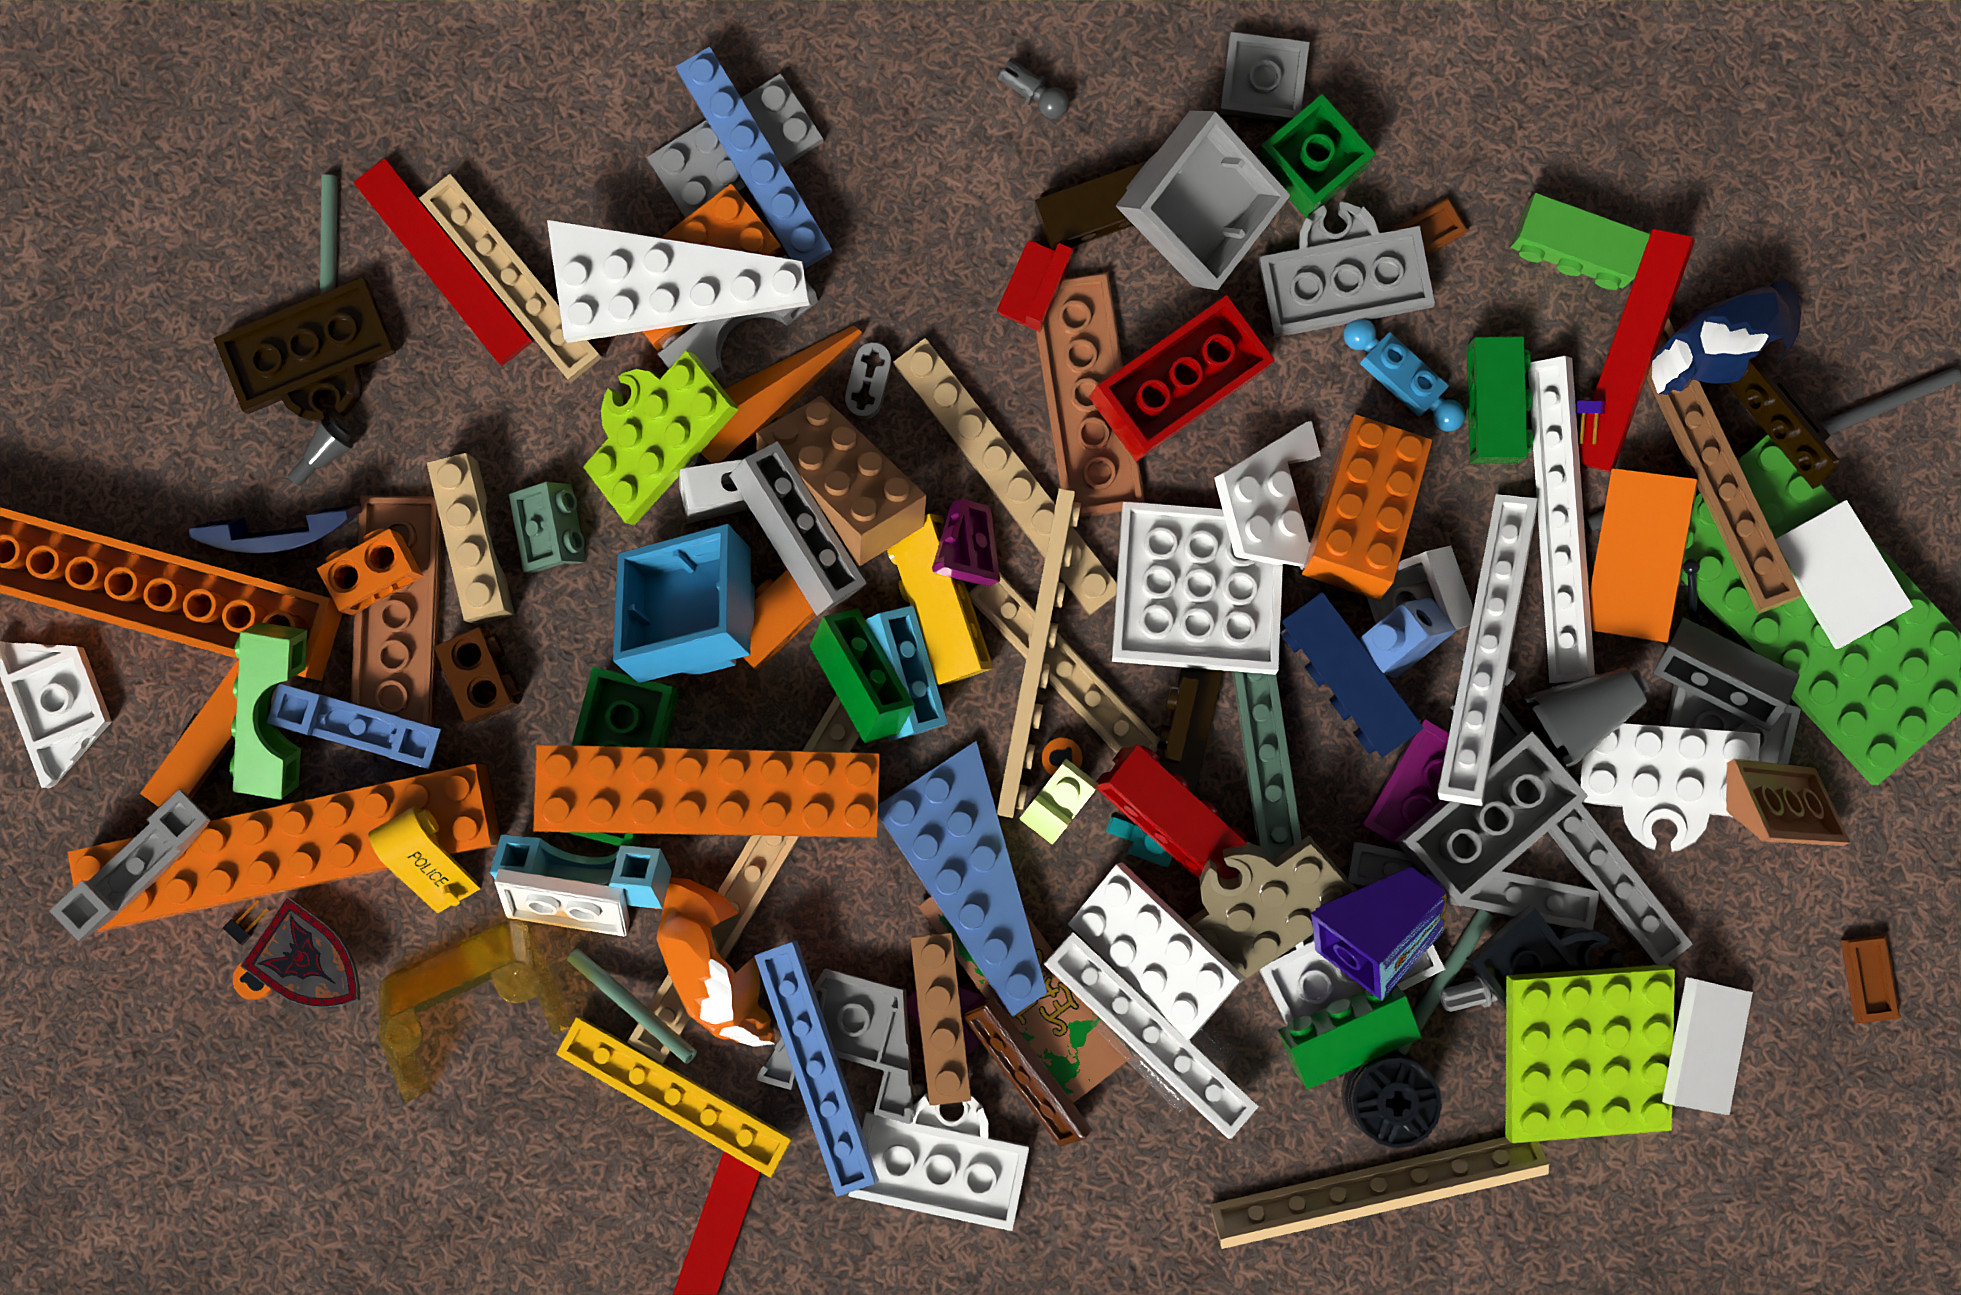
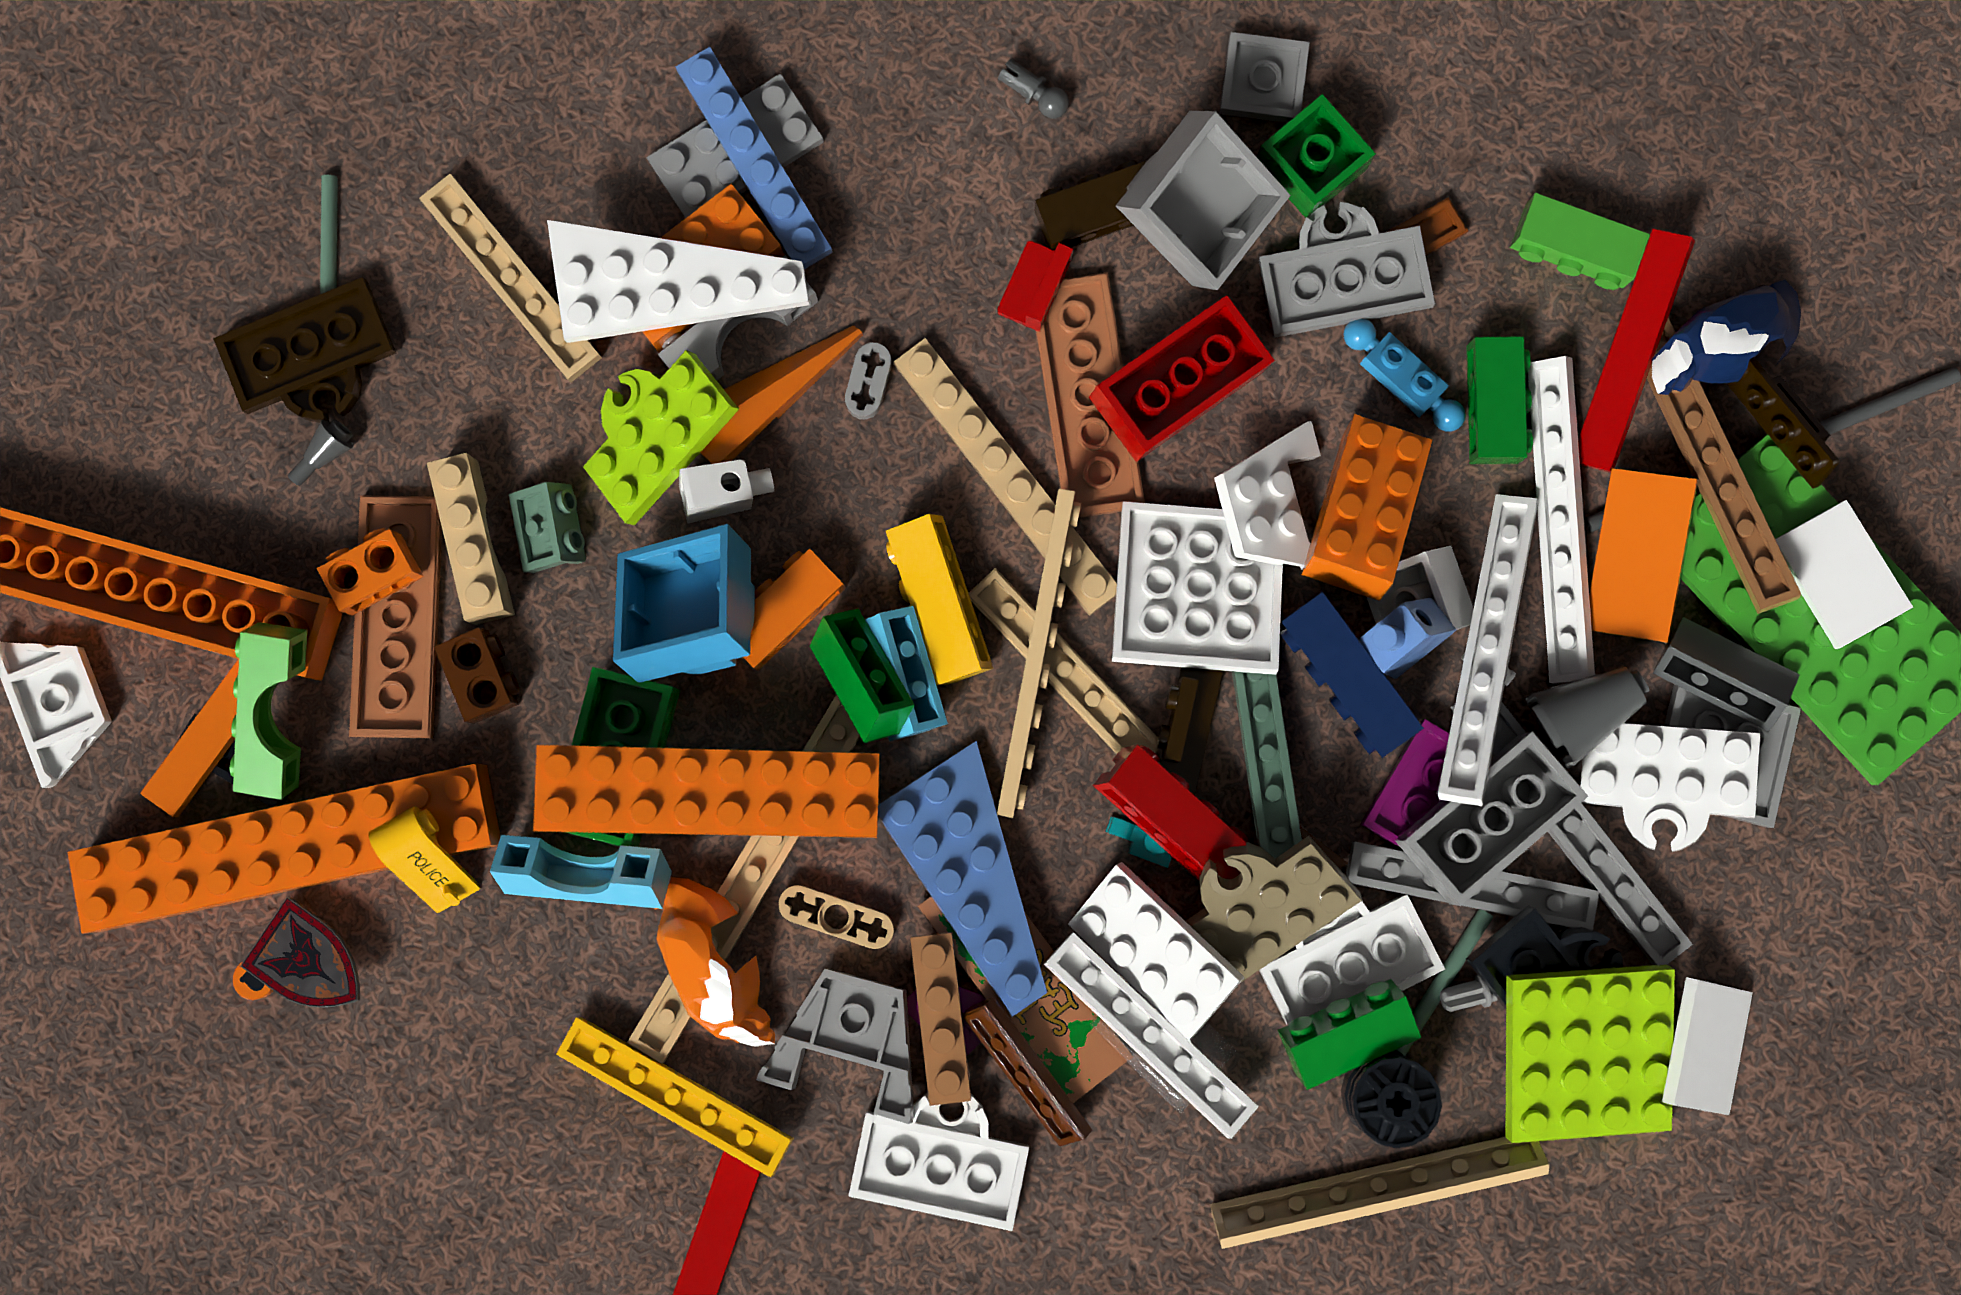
(133, 868): light grey slope -> none
(234, 535): dark blue slope -> none
(238, 932): black piece -> none
(354, 725): medium blue slope -> none
(443, 262): red tile -> none
(502, 954): clear yellow windscreen -> none
(563, 902): white tile -> none
(632, 1005): sand green piece -> none
(797, 528): light grey brick -> none
(811, 898): none -> tan beam
(816, 1068): medium blue plate -> none
(849, 478): medium nougat brick -> none
(968, 545): magenta wing -> none
(1059, 750): orange tile -> none
(1059, 801): yellowish green brick -> none
(1381, 928): dark purple slope -> none
(1590, 407): piece -> none
(1692, 567): black hinge -> none
(1782, 803): nougat slope -> none
(1870, 979): dark orange tile -> none

